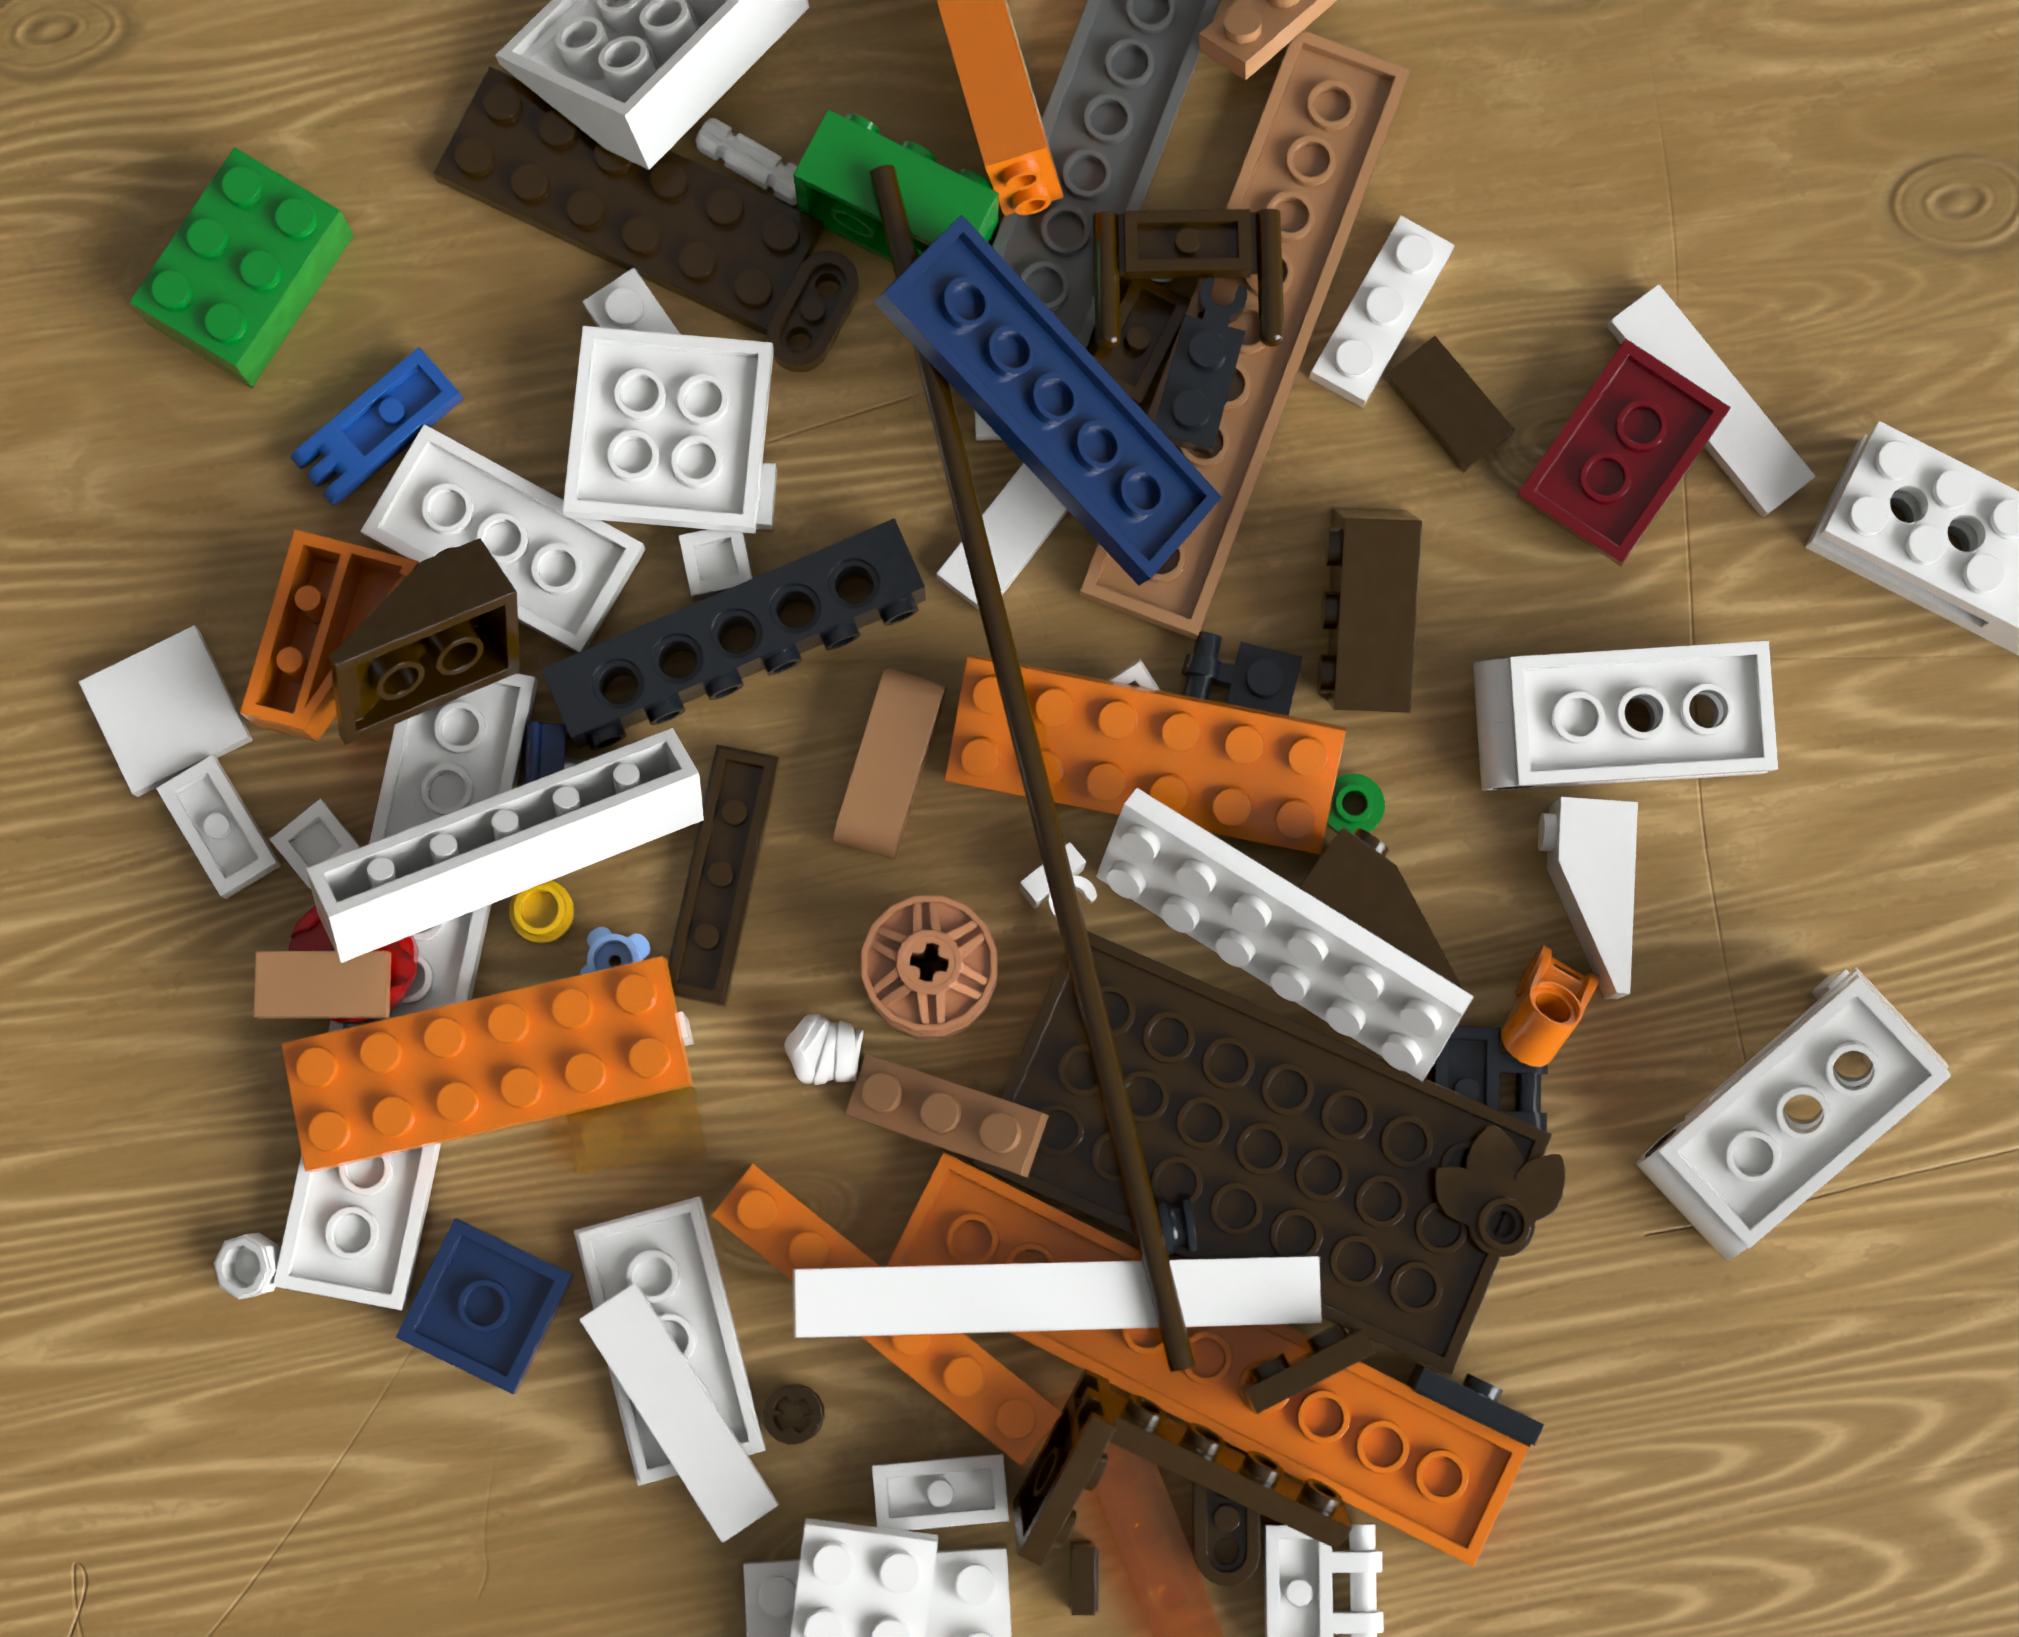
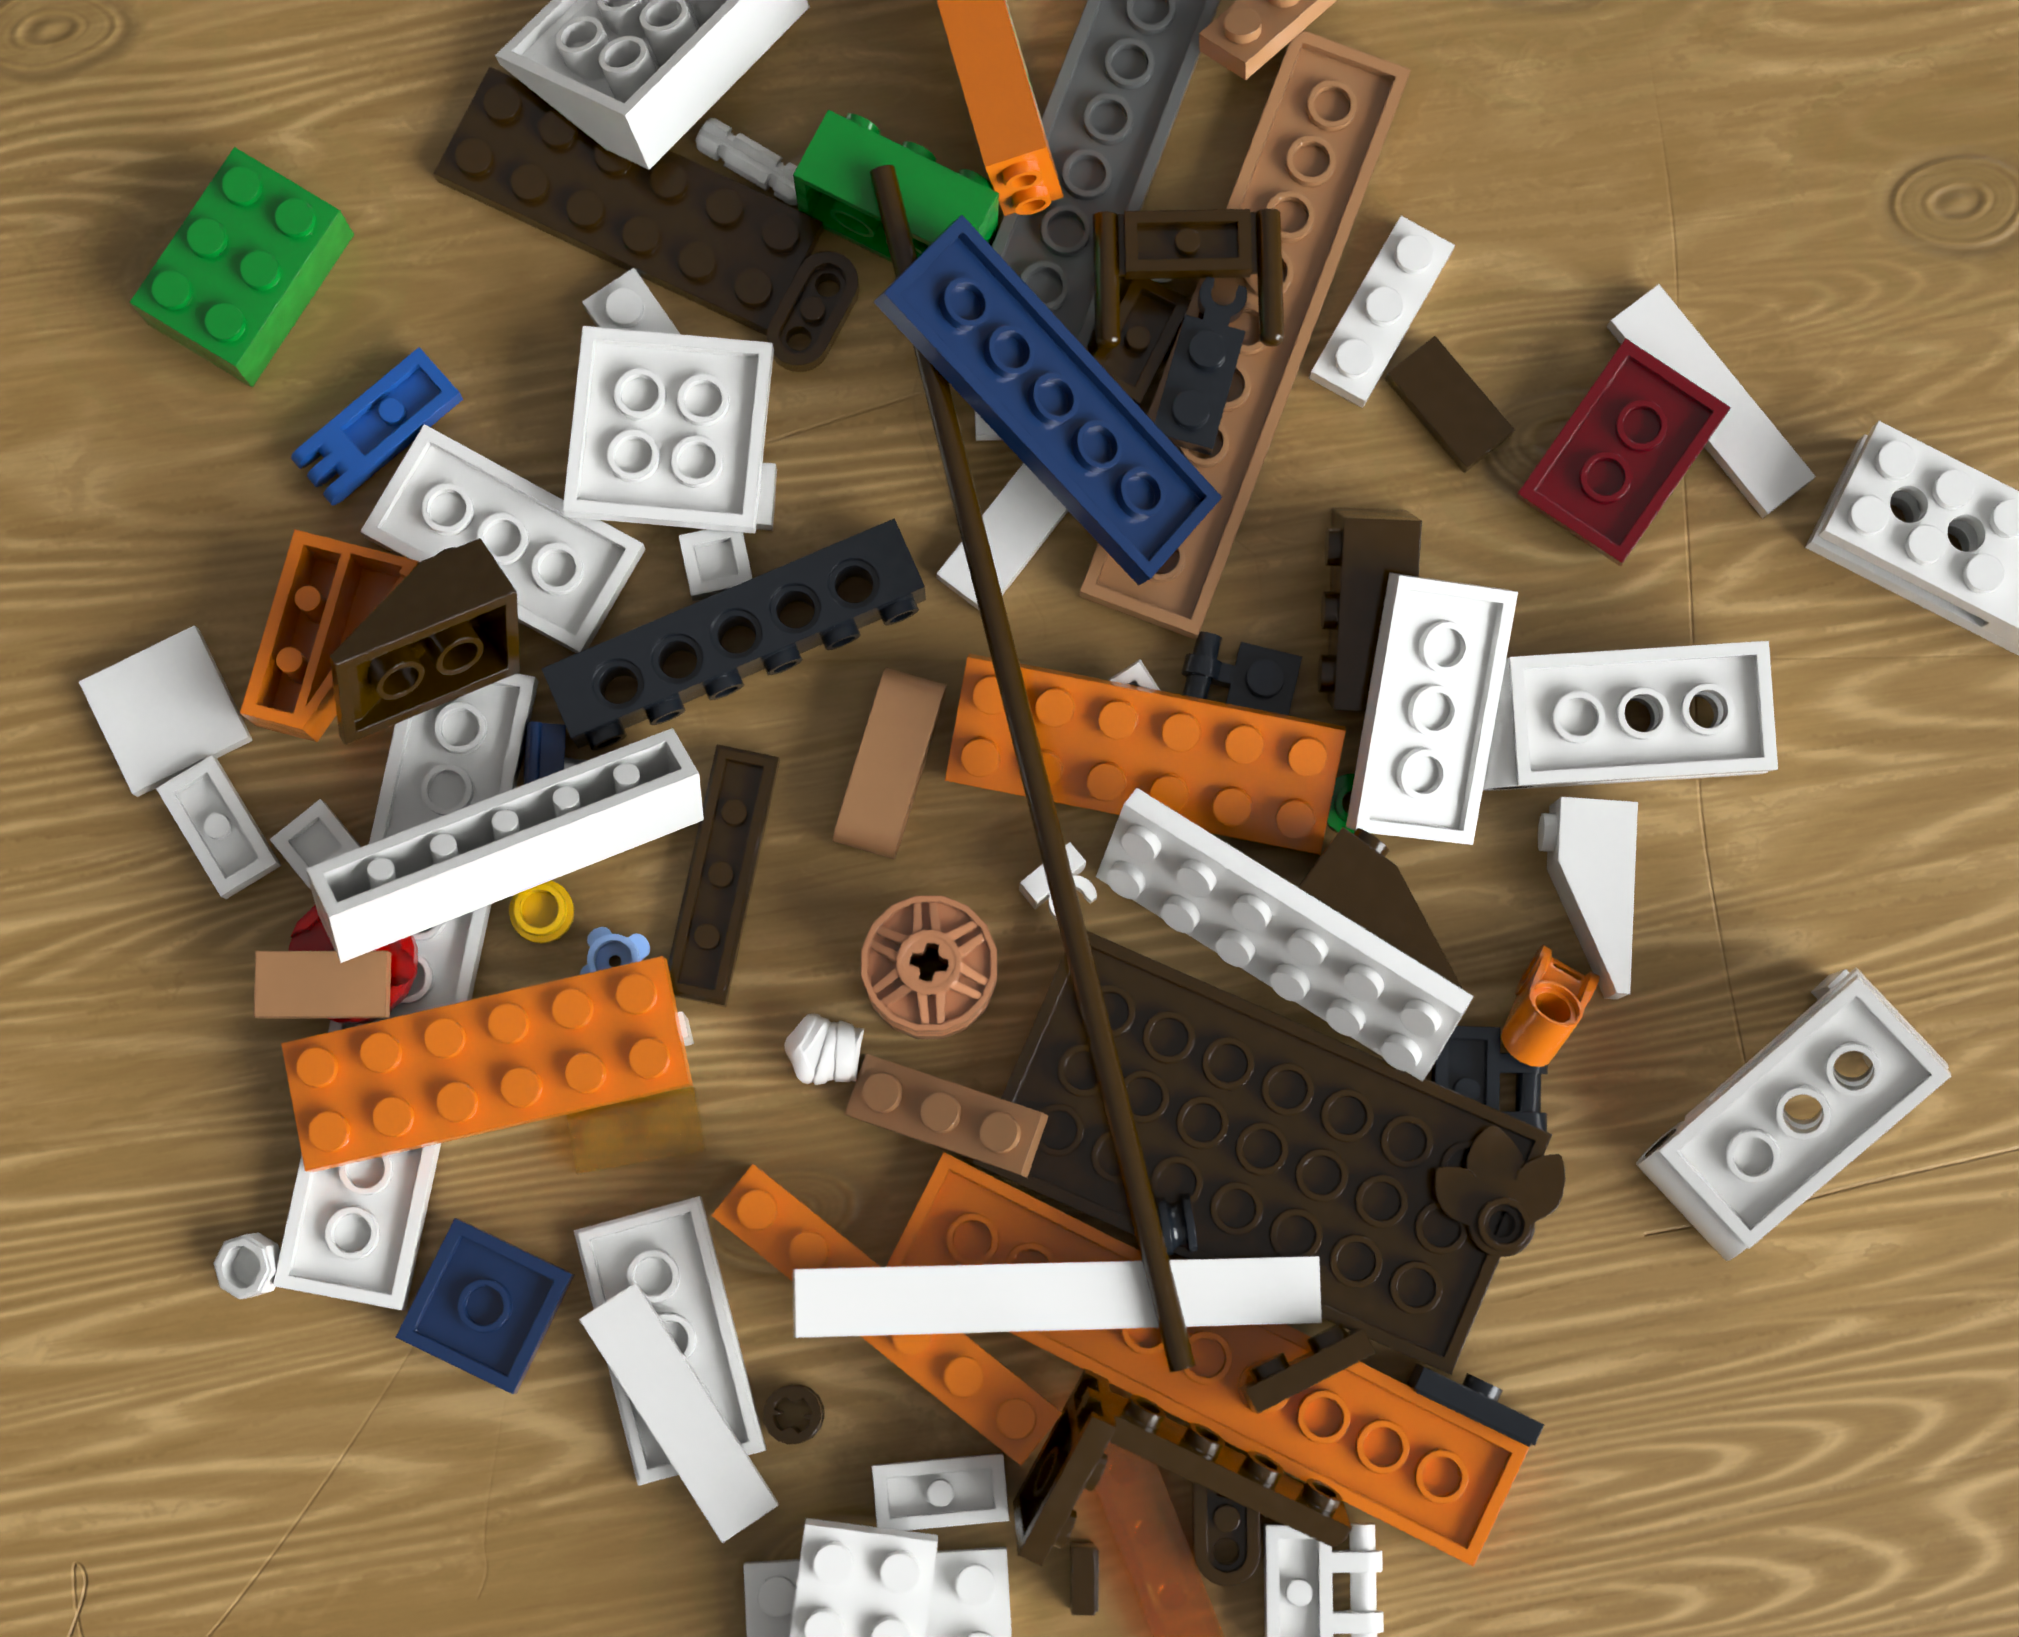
(1431, 709): none -> white plate

